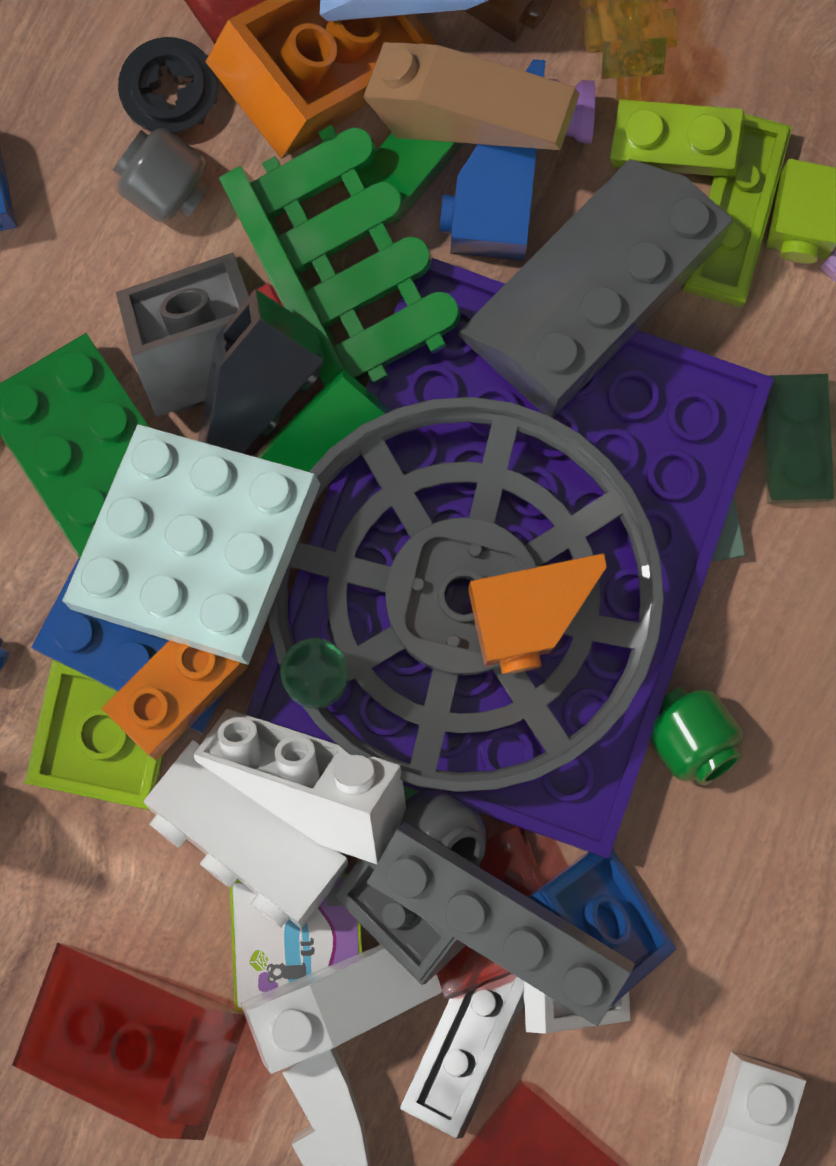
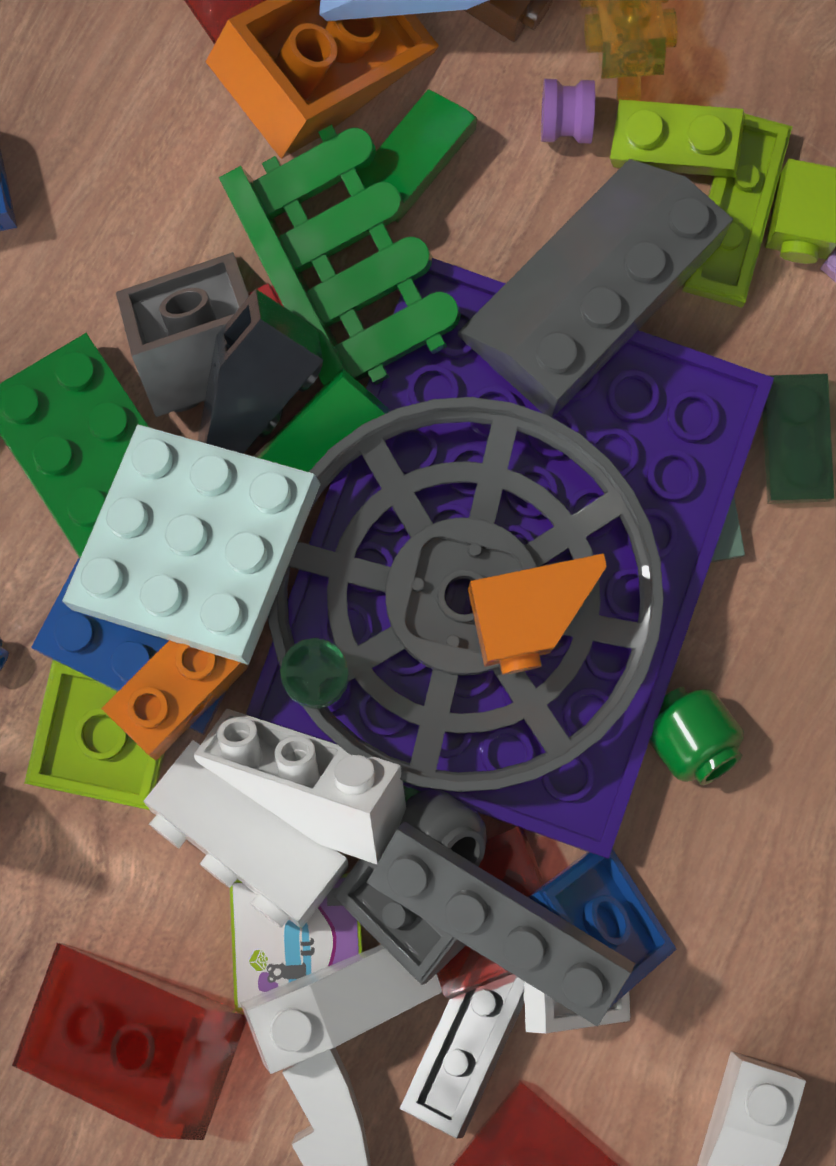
(142, 74): black gear -> none
(161, 175): dark grey head -> none
(466, 99): medium nougat slope -> none
(492, 199): blue slope -> none

